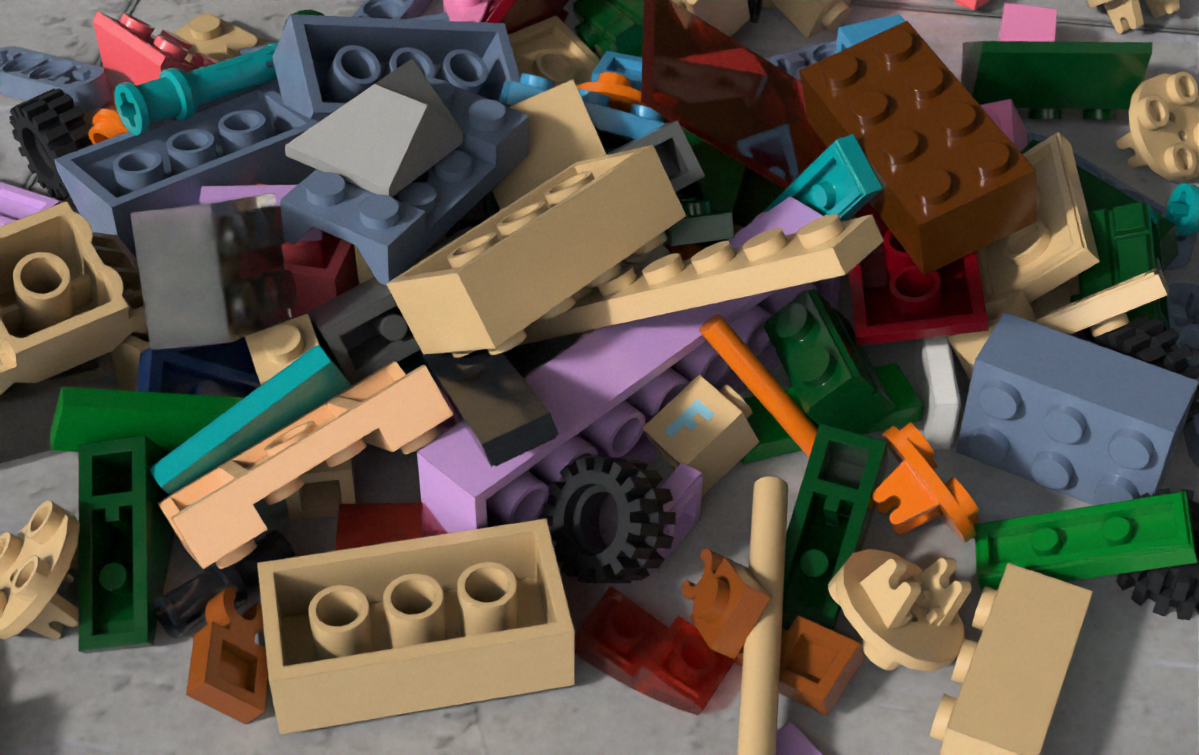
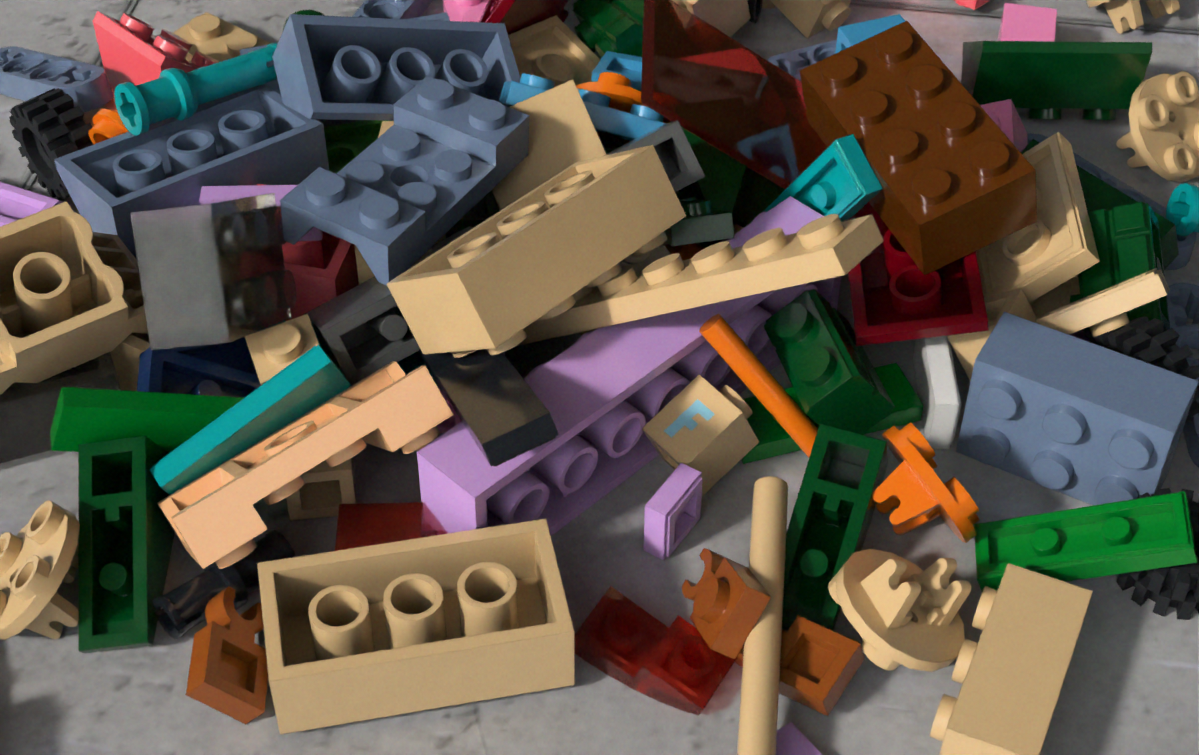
(382, 134): light grey slope -> none
(639, 523): black tyre -> none

